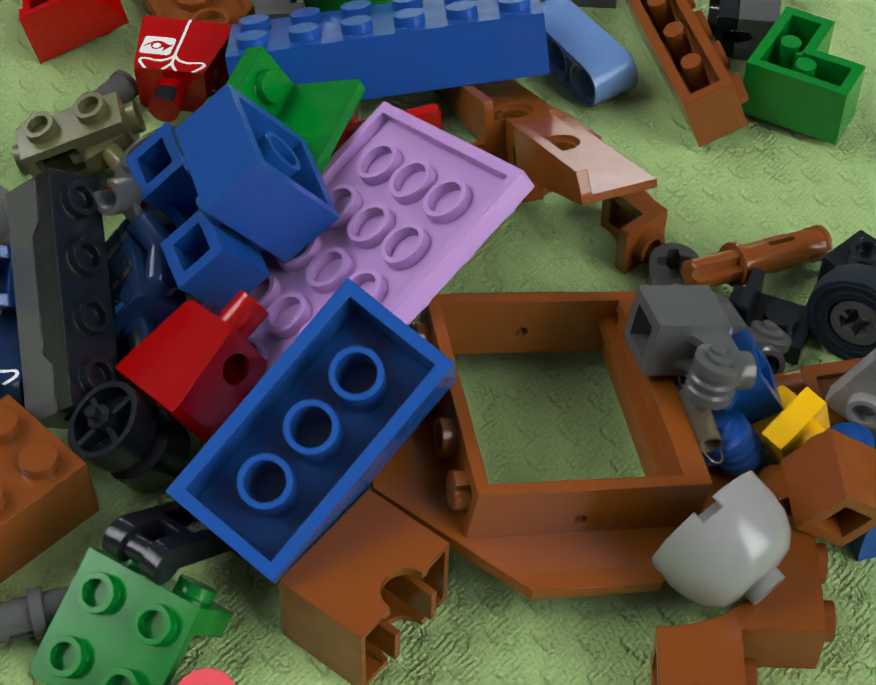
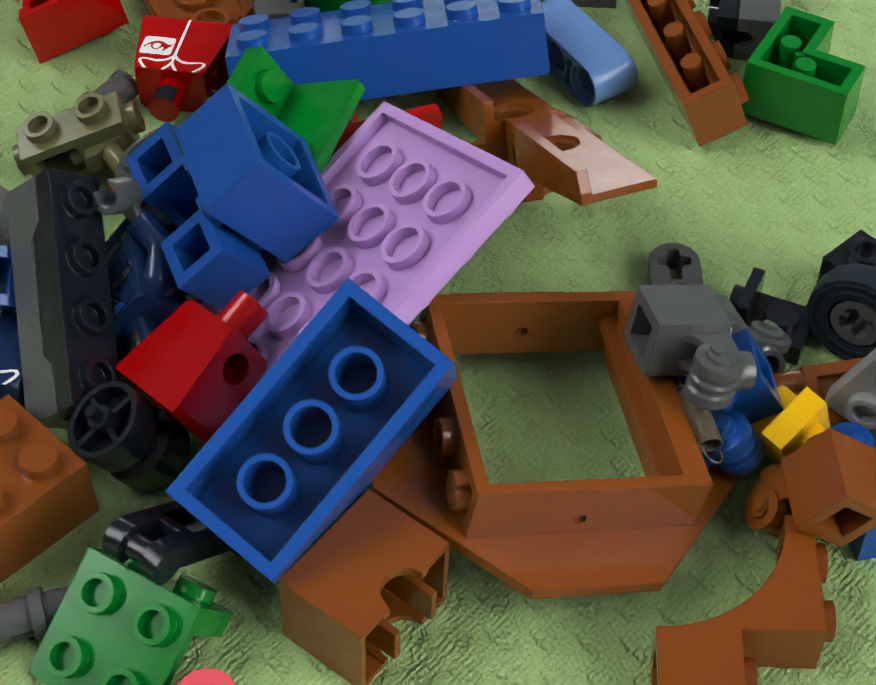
(637, 224): dark orange bracket -> none
(728, 547): light grey cylinder -> none
(773, 254): dark orange axle -> none

